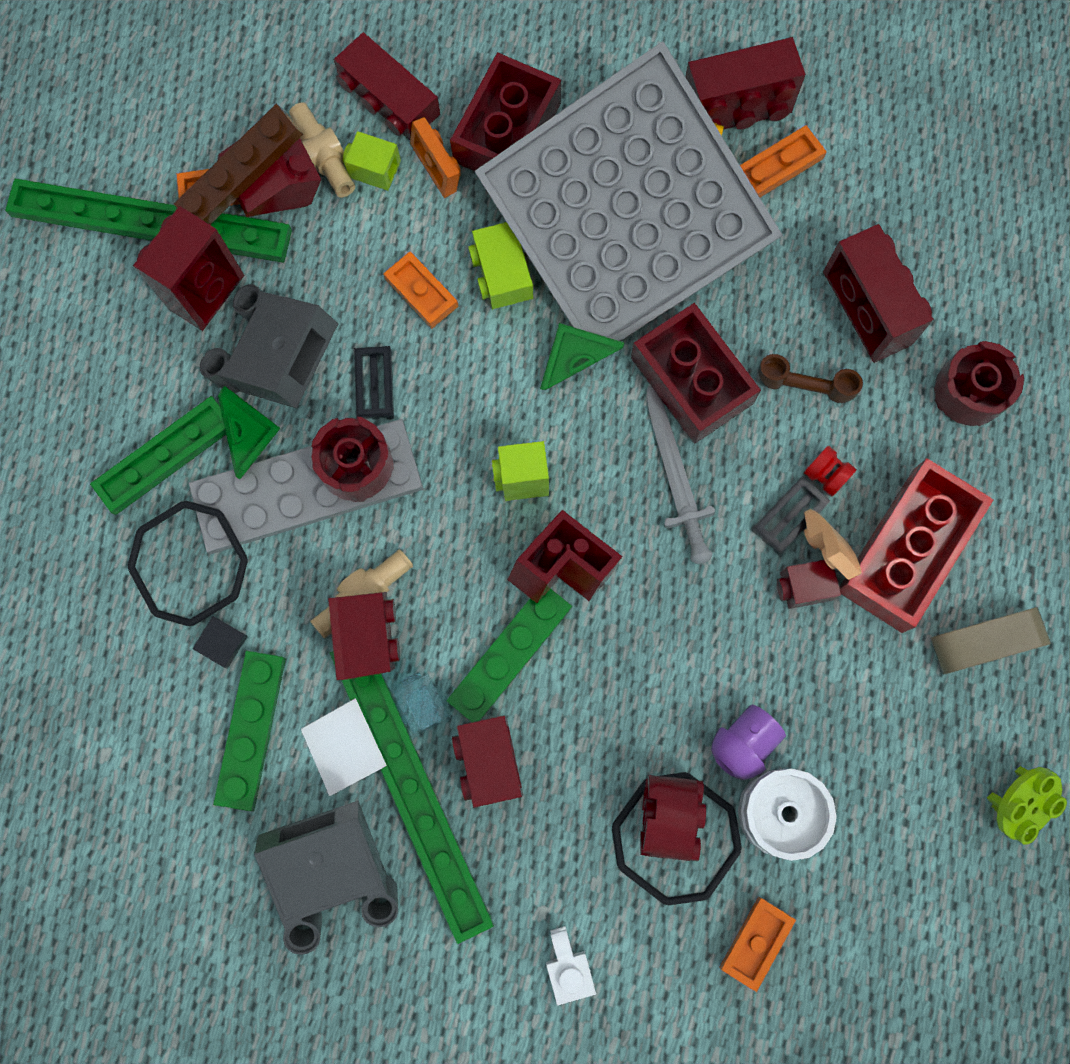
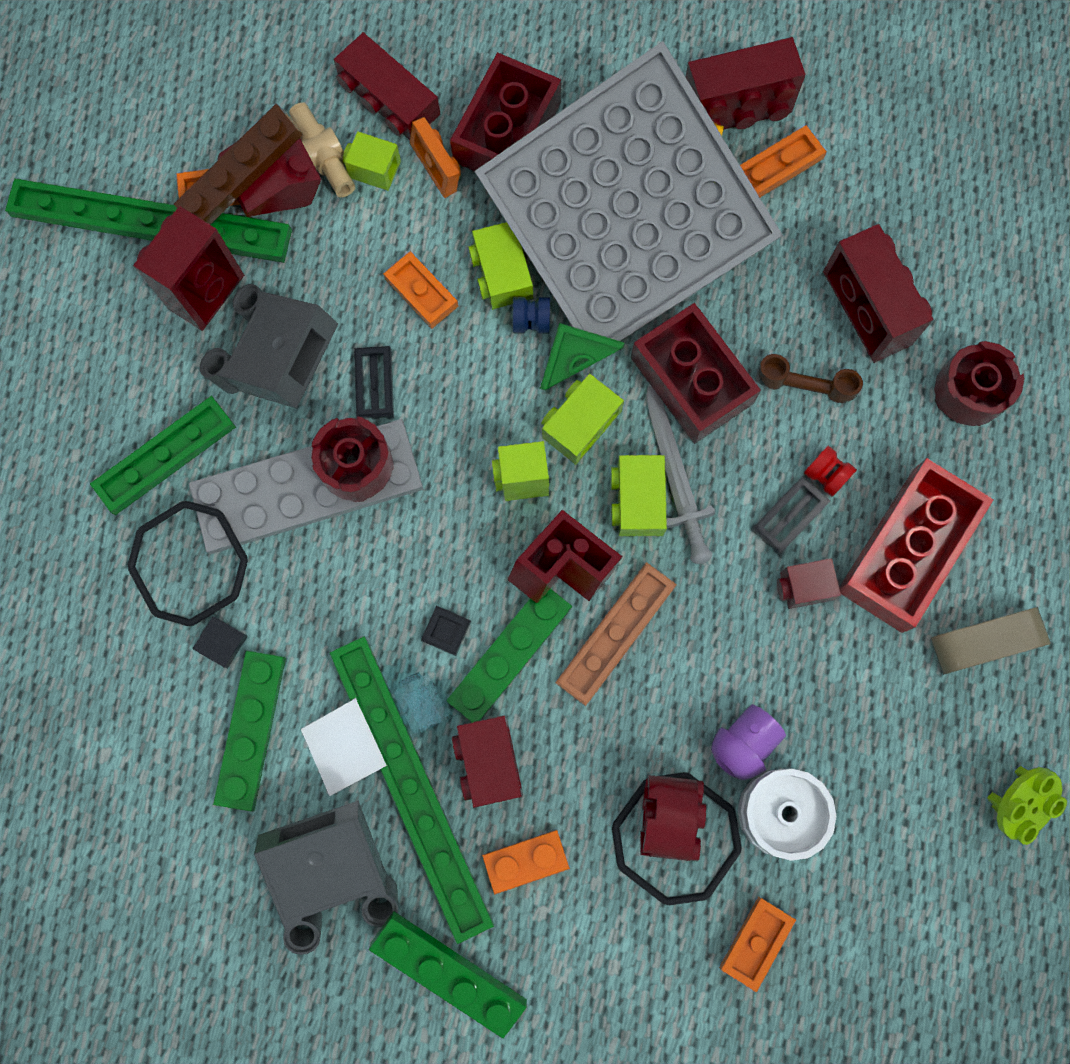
(246, 430): green tile -> none
(363, 635): dark red slope -> none
(366, 582): tan pin -> none
(446, 630): none -> black tile
(448, 975): none -> green plate
(525, 862): none -> orange plate
(531, 315): none -> dark blue wheel
(570, 971): white plate -> none
(581, 418): none -> lime brick
(615, 634): none -> nougat tile
(640, 495): none -> lime brick
(834, 547): light nougat slope -> none

